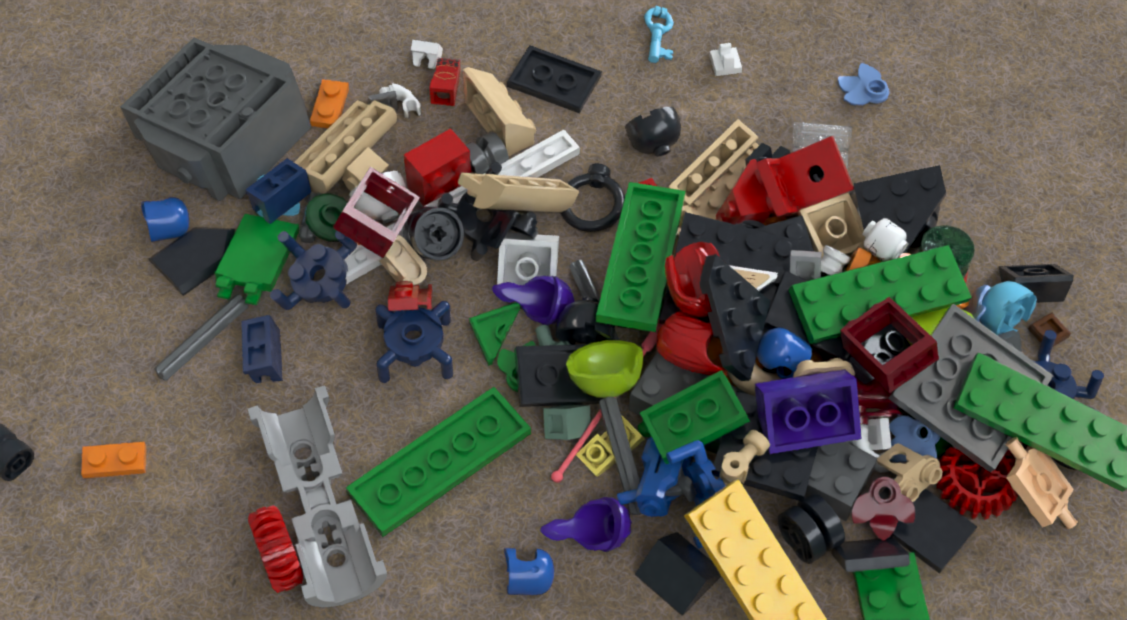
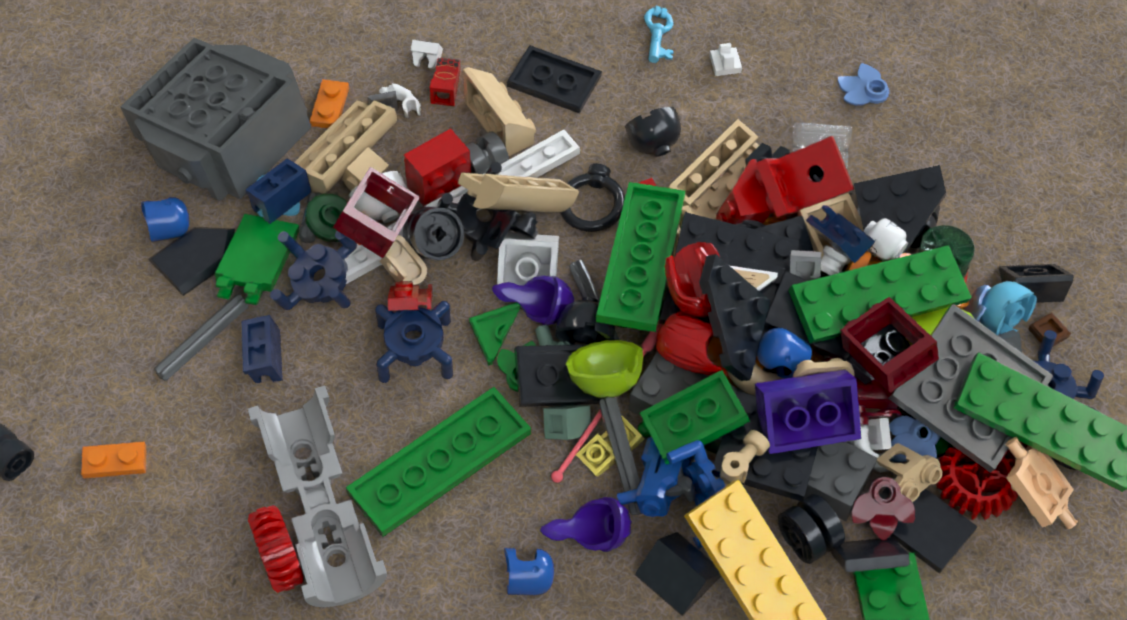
(841, 234): none -> dark blue hinge

